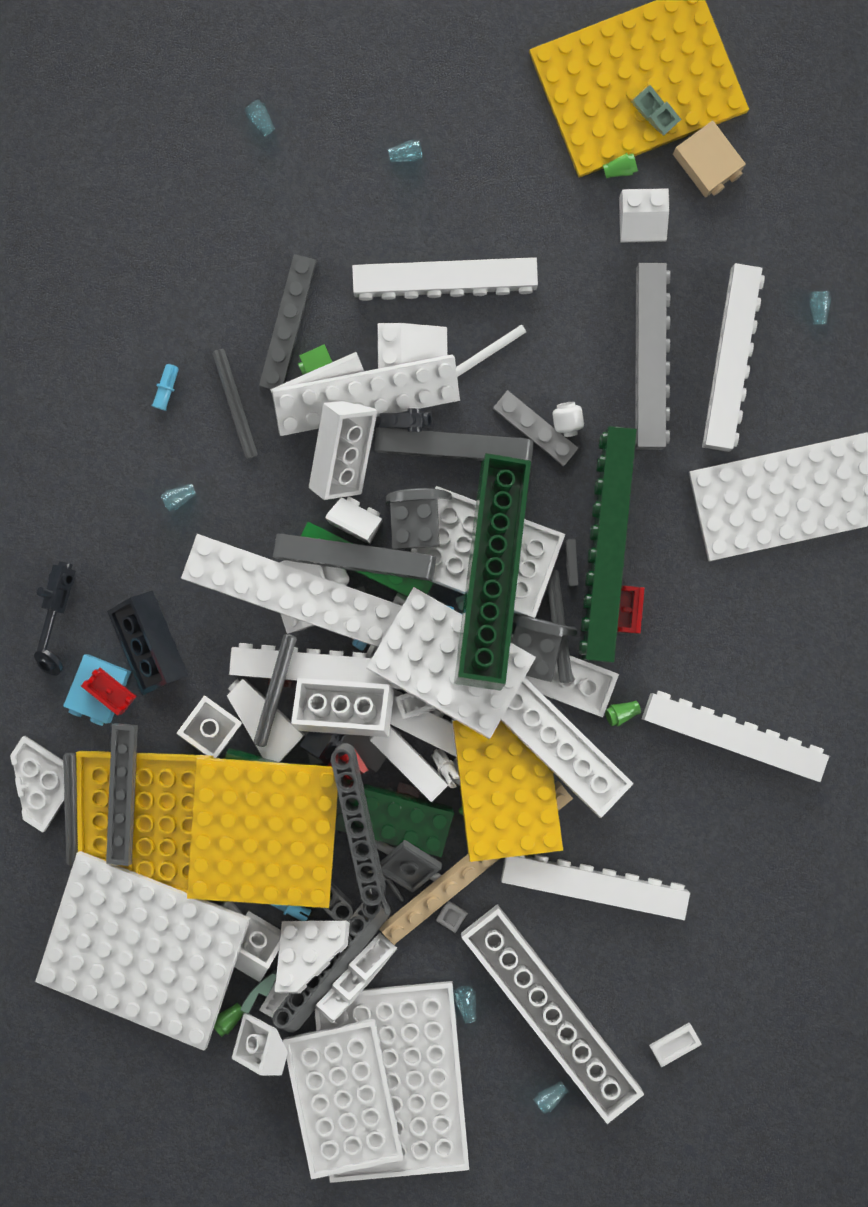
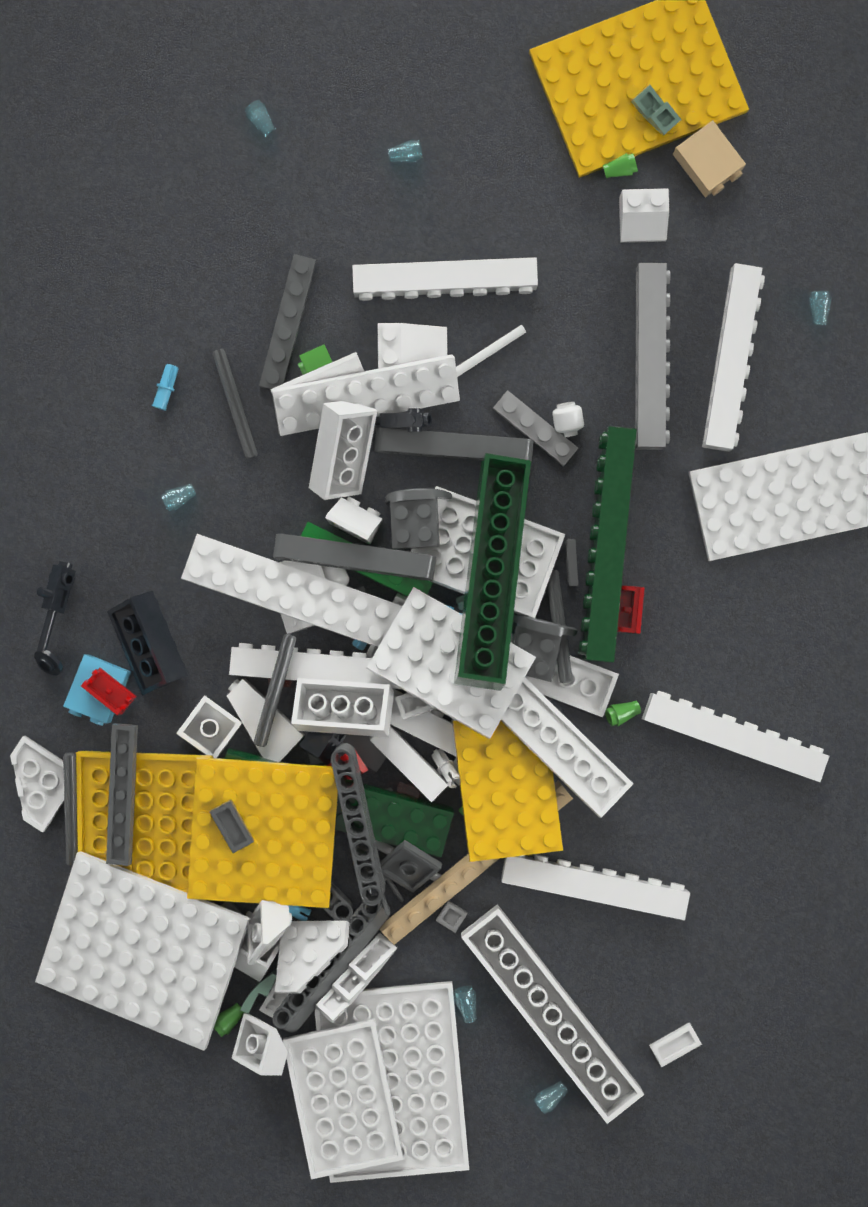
(231, 826): none -> dark grey tile
(265, 928): none -> white slope

